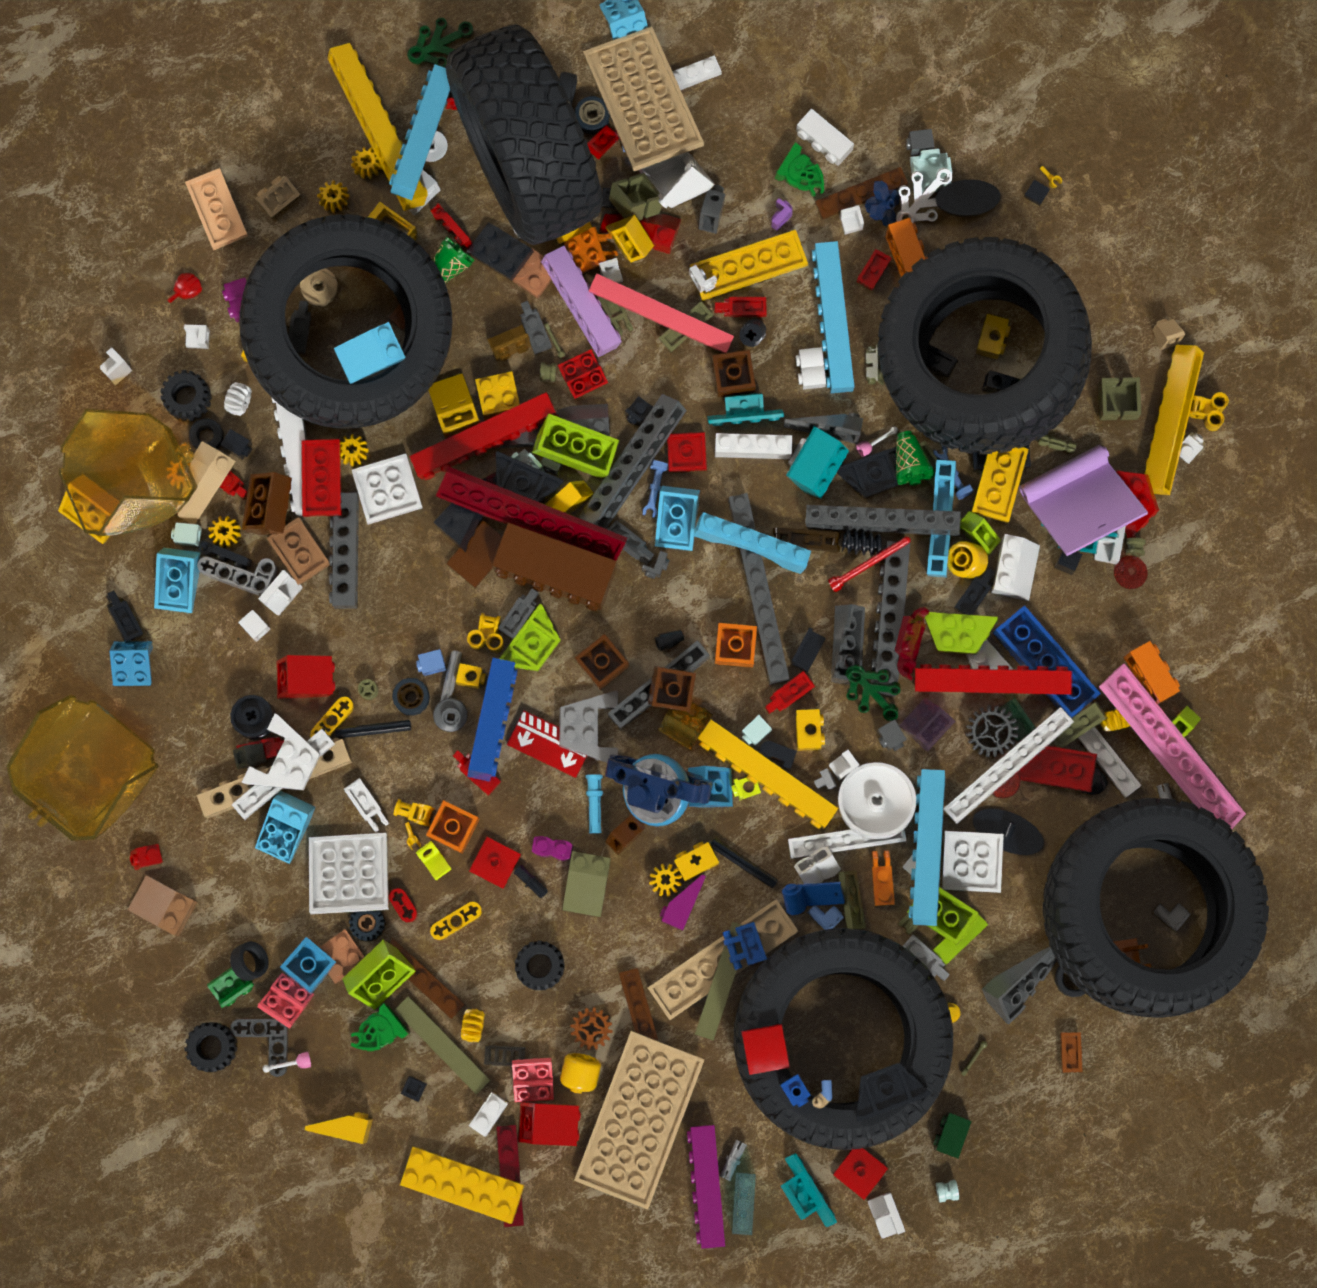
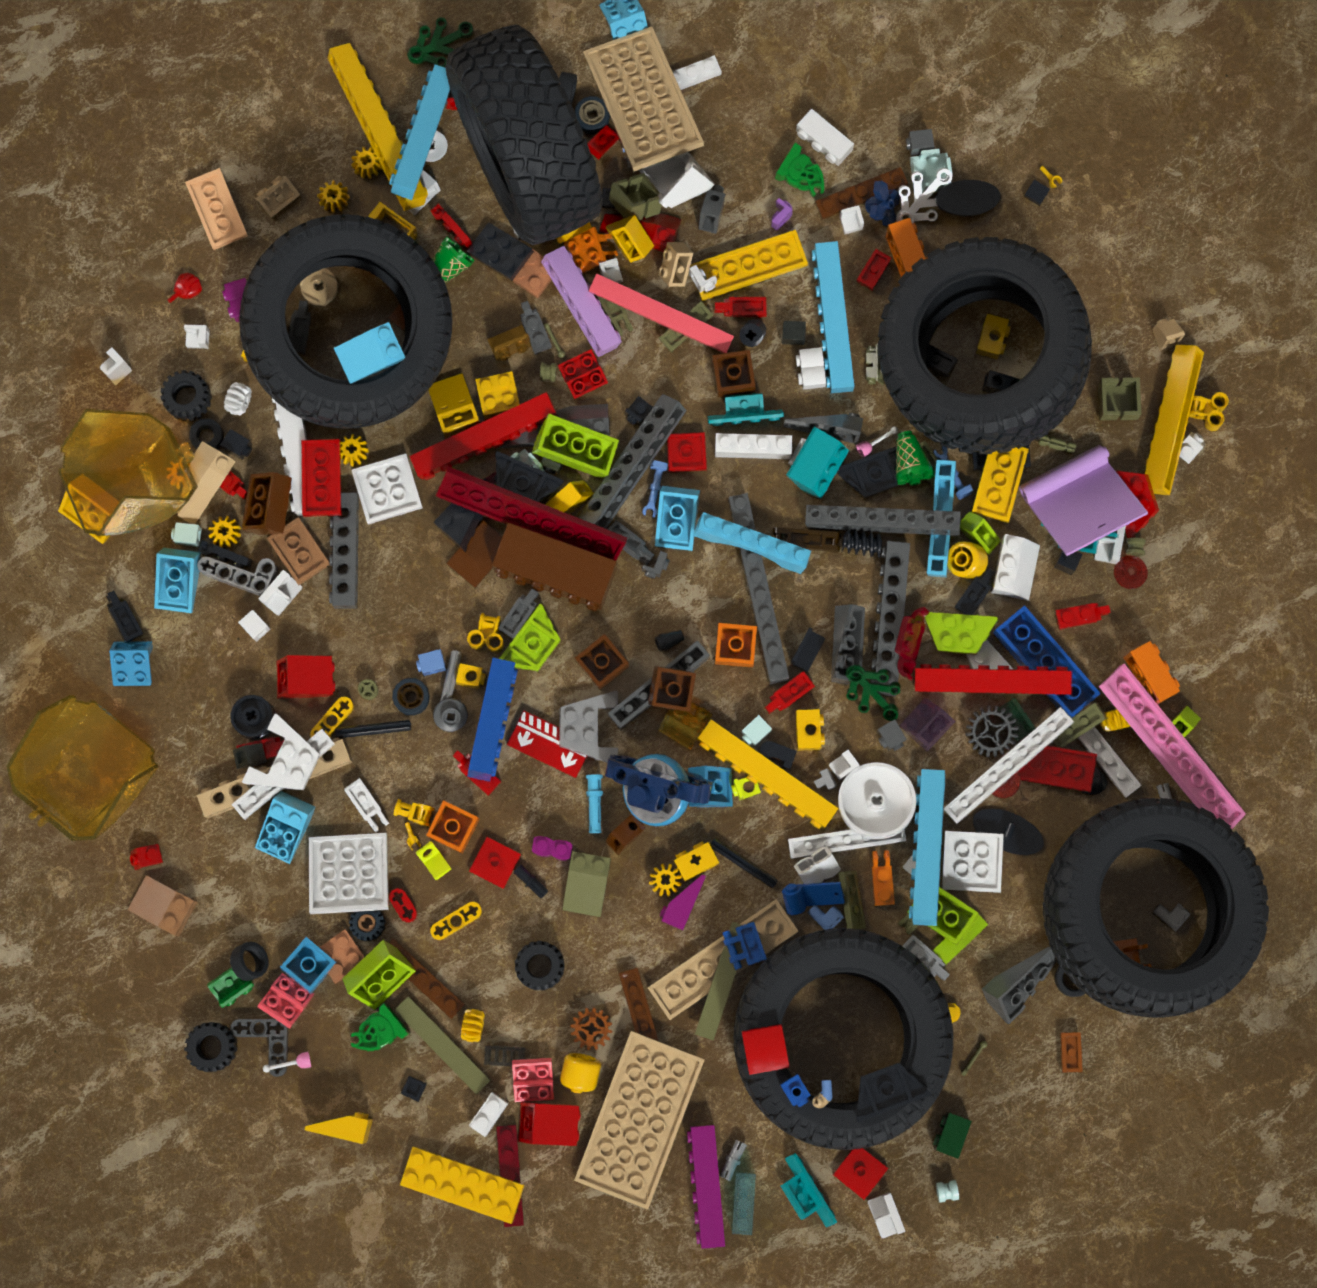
(675, 264): none -> tan brick
(794, 332): none -> pearl dark grey panel
(837, 582): red piece -> none
(1080, 615): none -> red hinge

